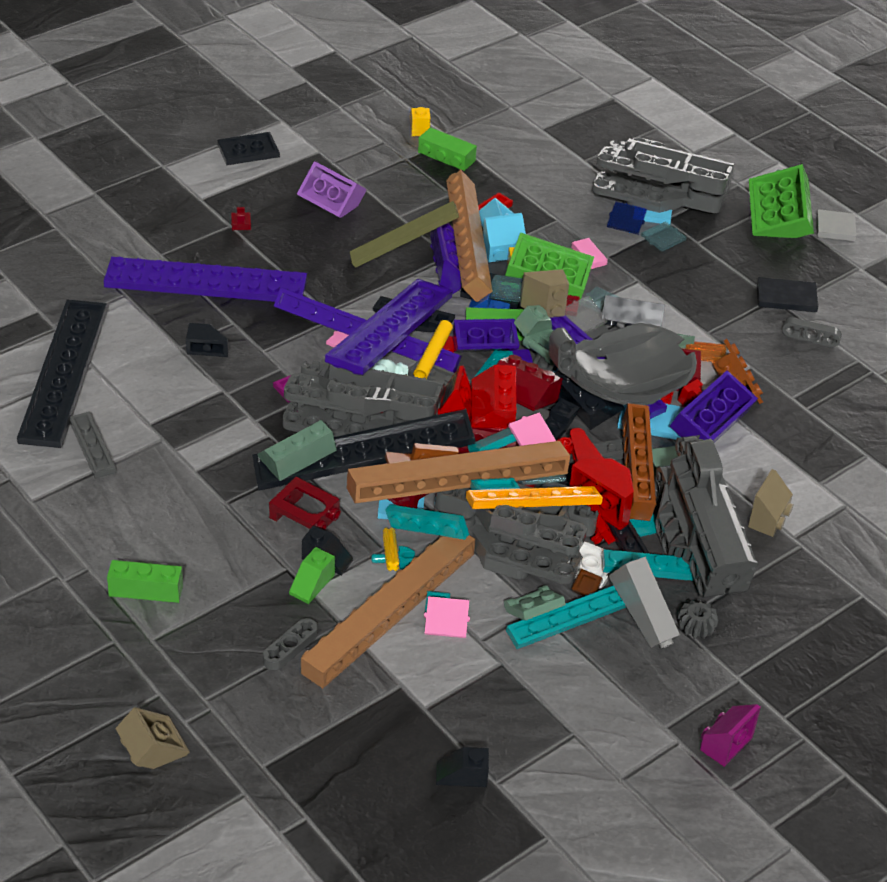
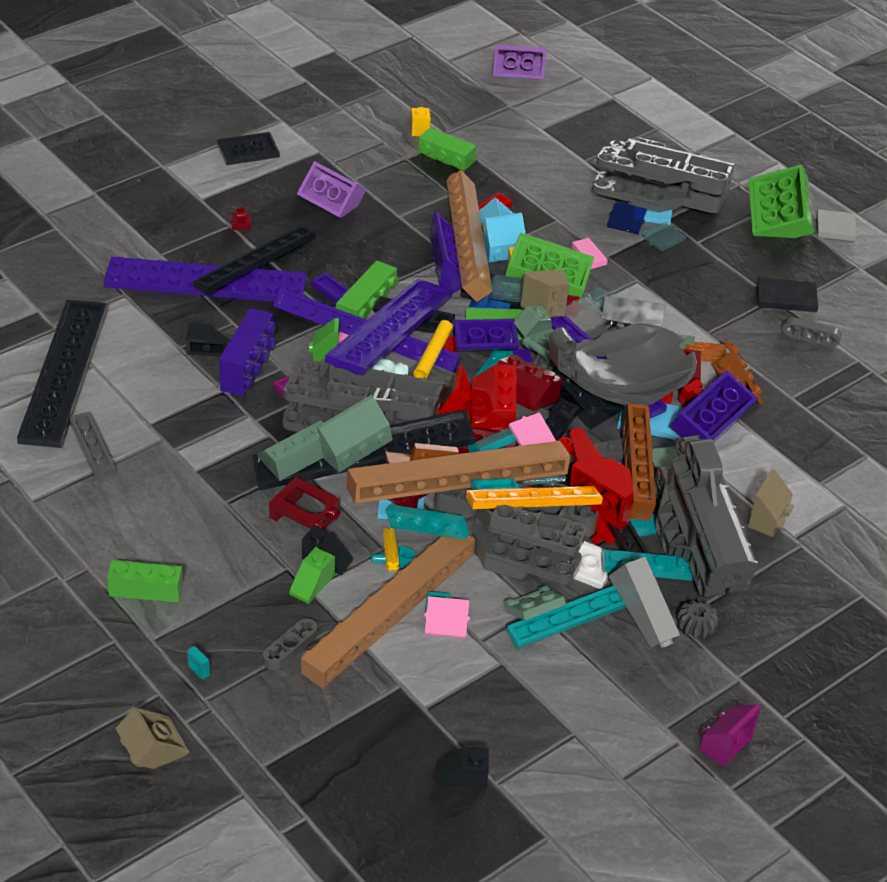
(198, 662): none -> teal tile
(247, 352): none -> dark purple brick
(253, 259): none -> black tile
(324, 340): none -> bright green slope
(329, 287): none -> dark purple tile
(354, 434): none -> sand green slope
(366, 291): none -> bright green brick
(404, 234): olive tile -> none
(519, 61): none -> medium lavender slope
(586, 583): reddish brown tile -> none

